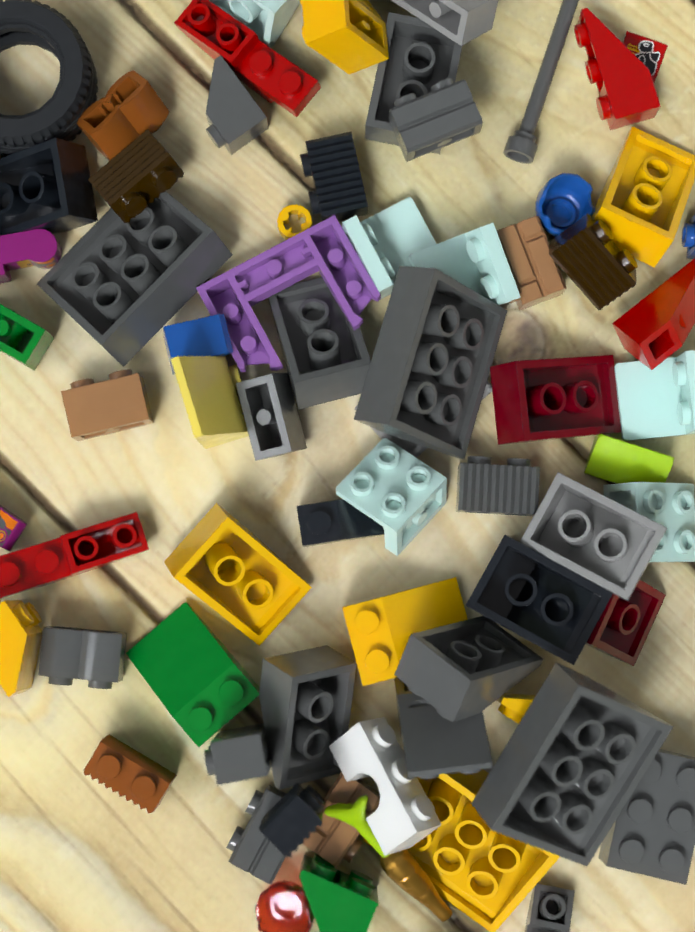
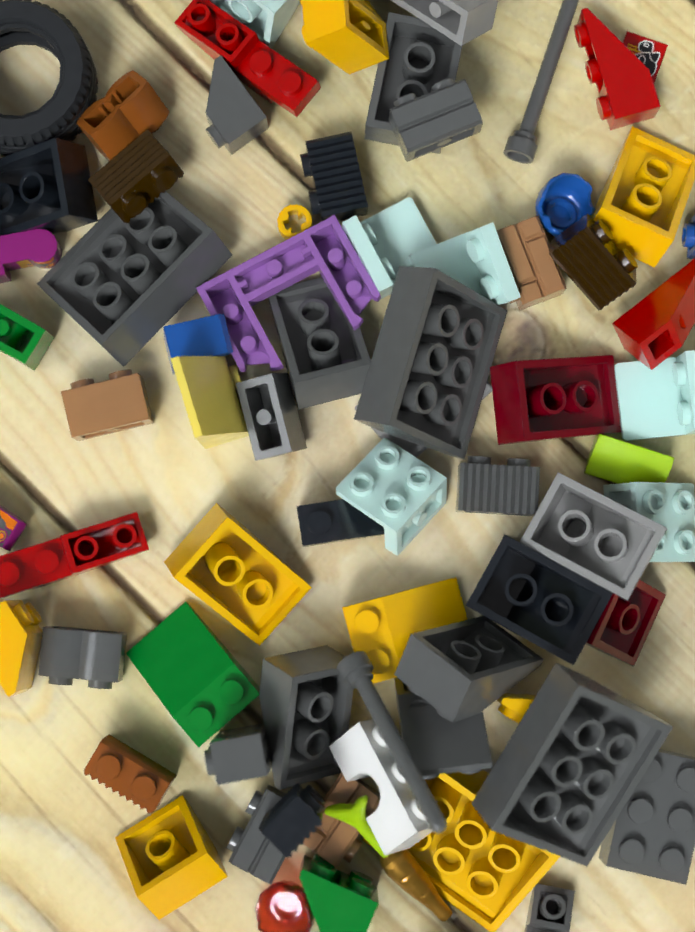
(170, 858): none -> yellow slope
(357, 671): none -> dark grey piece

